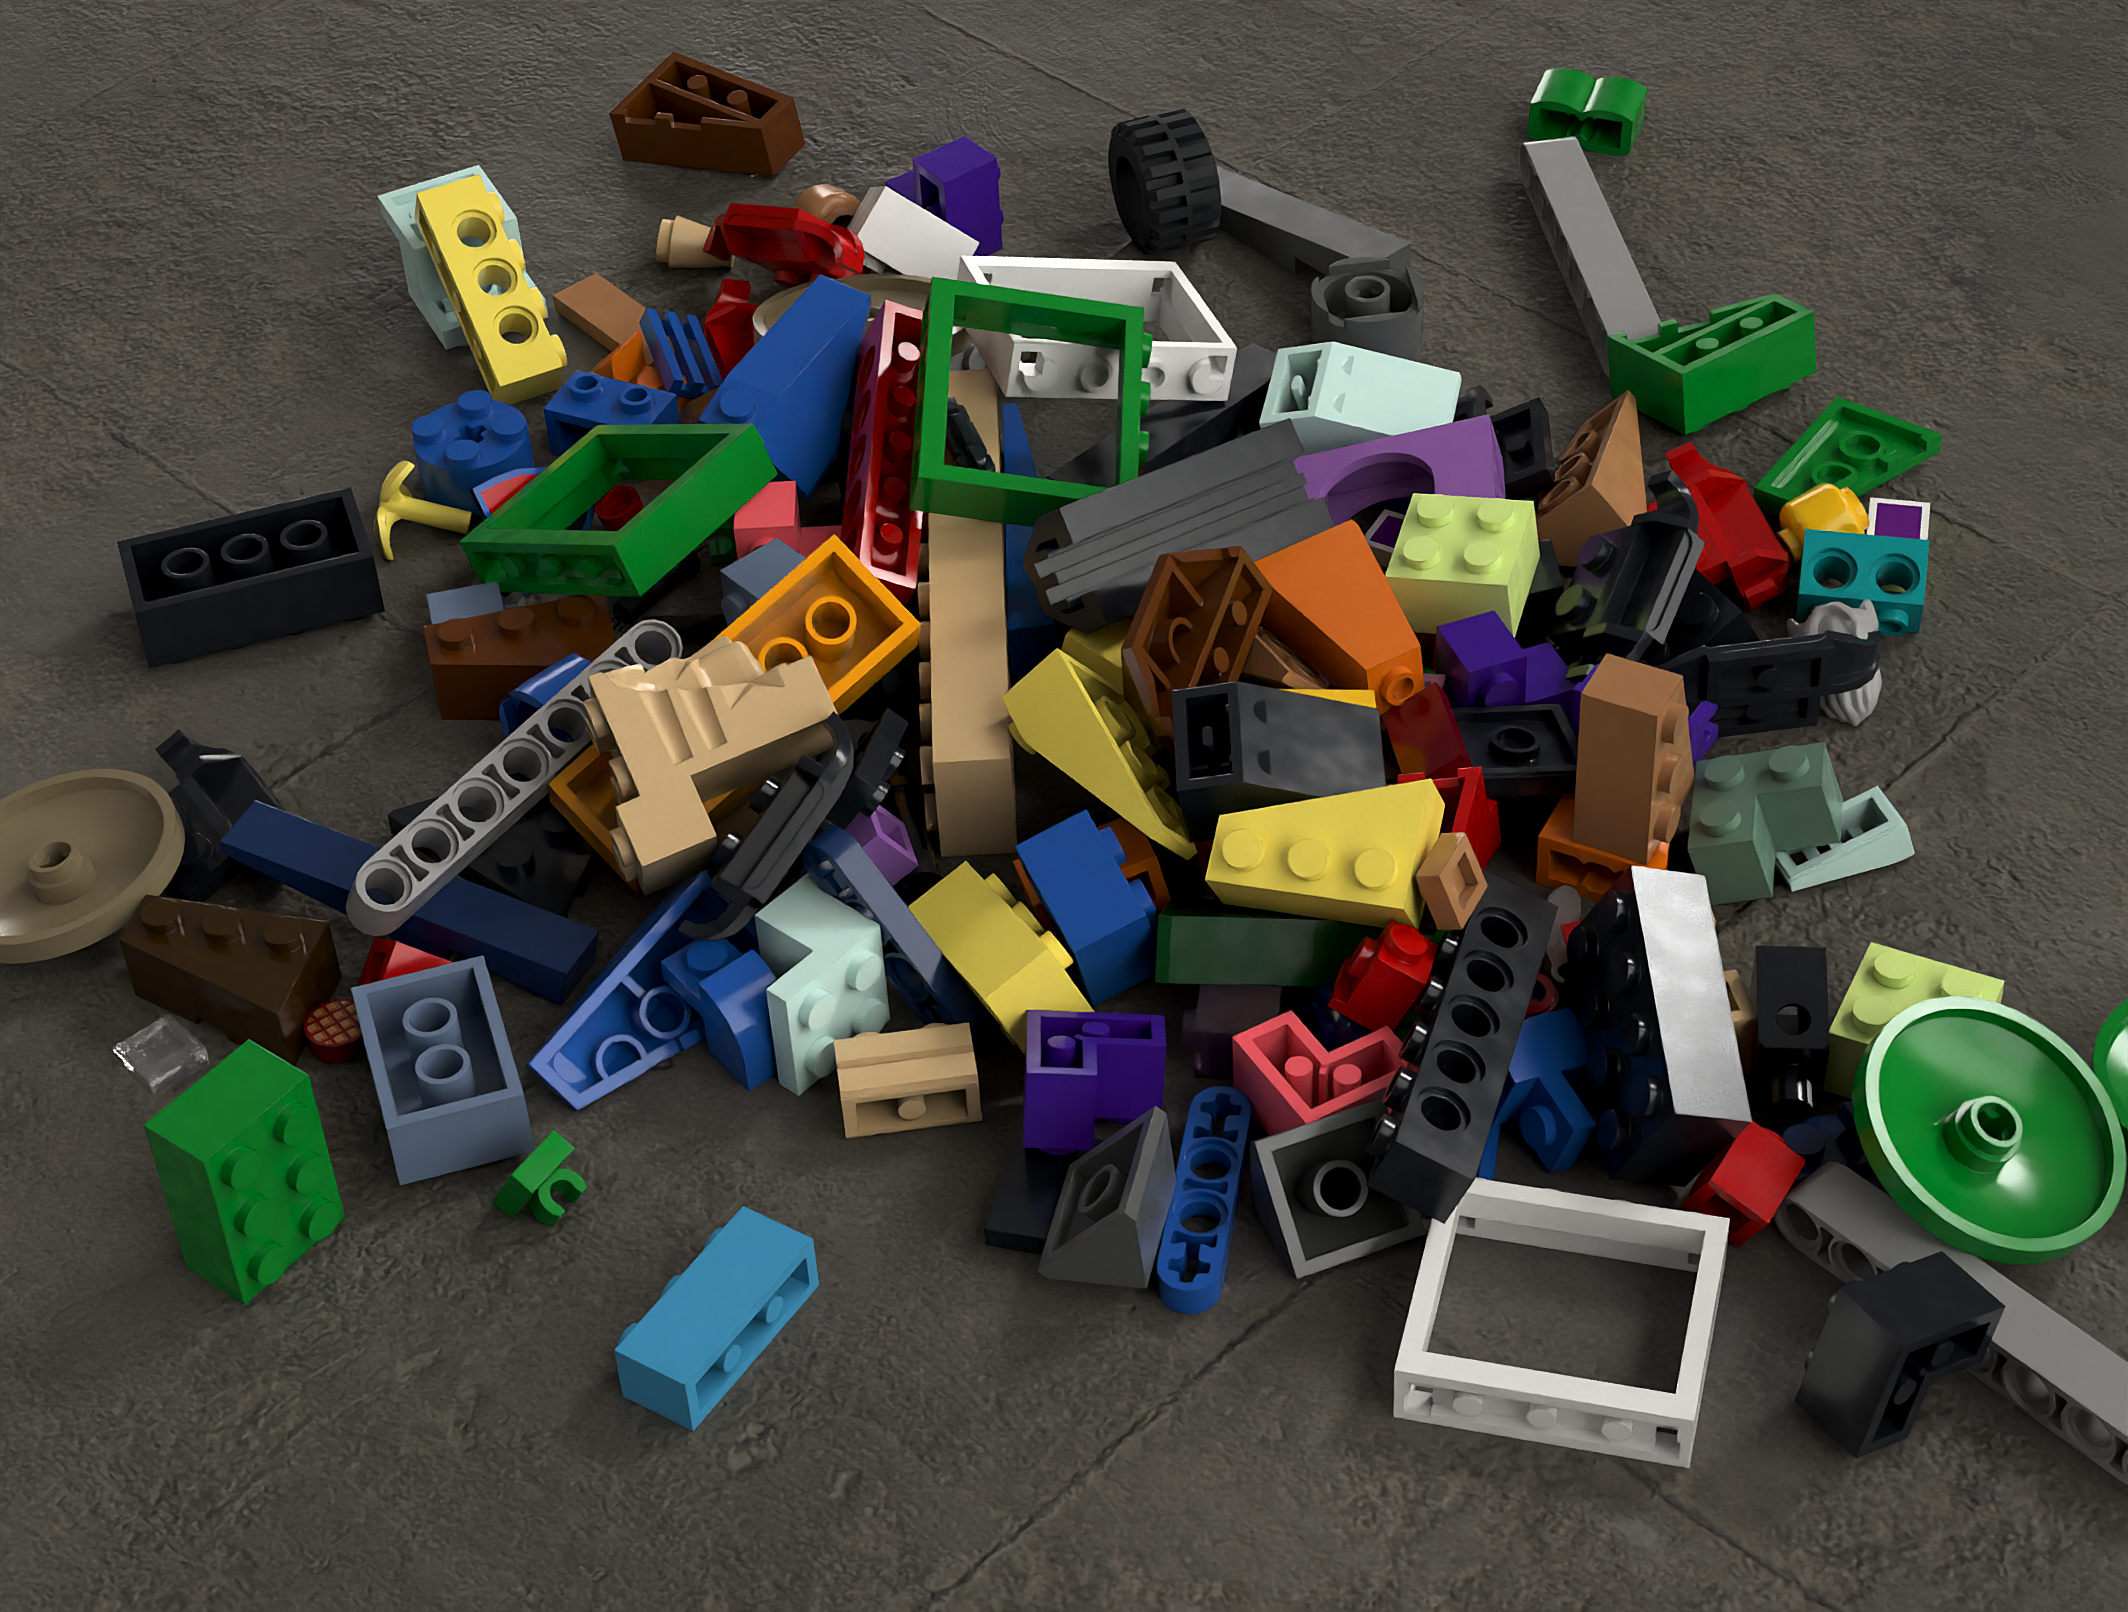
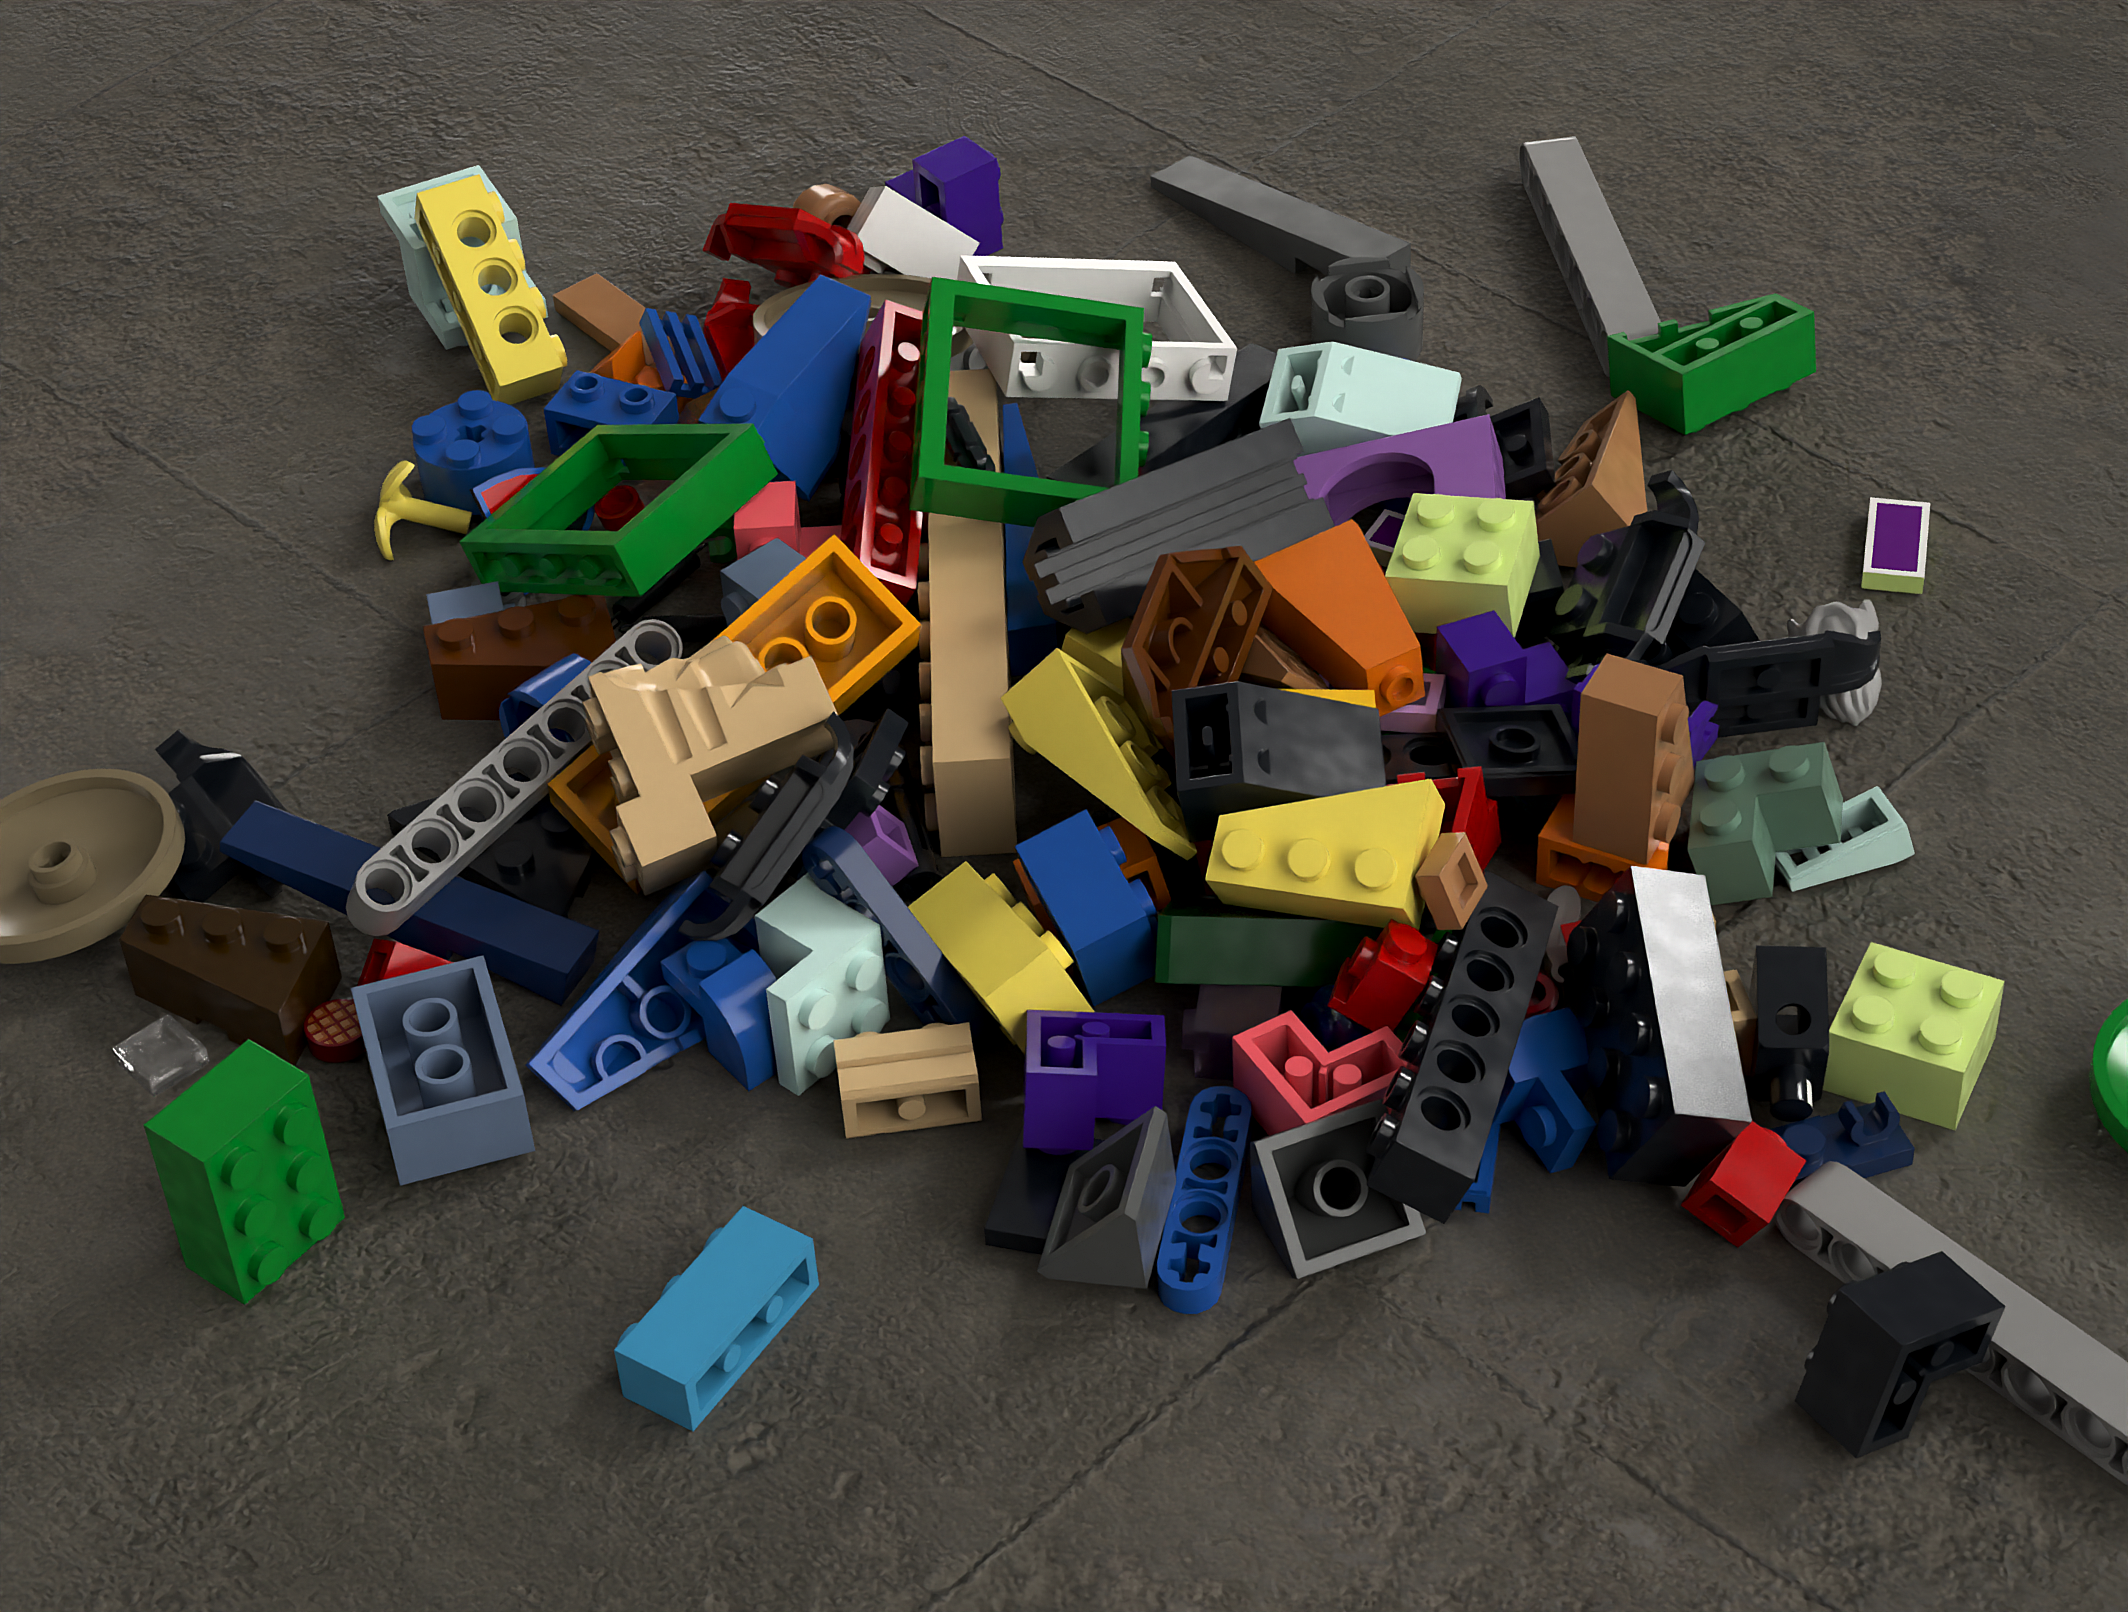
(251, 577): black brick -> none
(536, 1179): green tile -> none
(682, 244): tan cone -> none
(706, 120): reddish brown wedge -> none
(1164, 181): black tyre -> none
(1427, 735): dark red tile -> none
(1552, 1405): white window -> none
(1598, 112): green brick -> none
(1734, 530): red plate -> none
(1819, 509): yellow head -> none
(1846, 449): green wing -> none
(1863, 566): teal brick -> none
(1989, 1130): green dish -> none

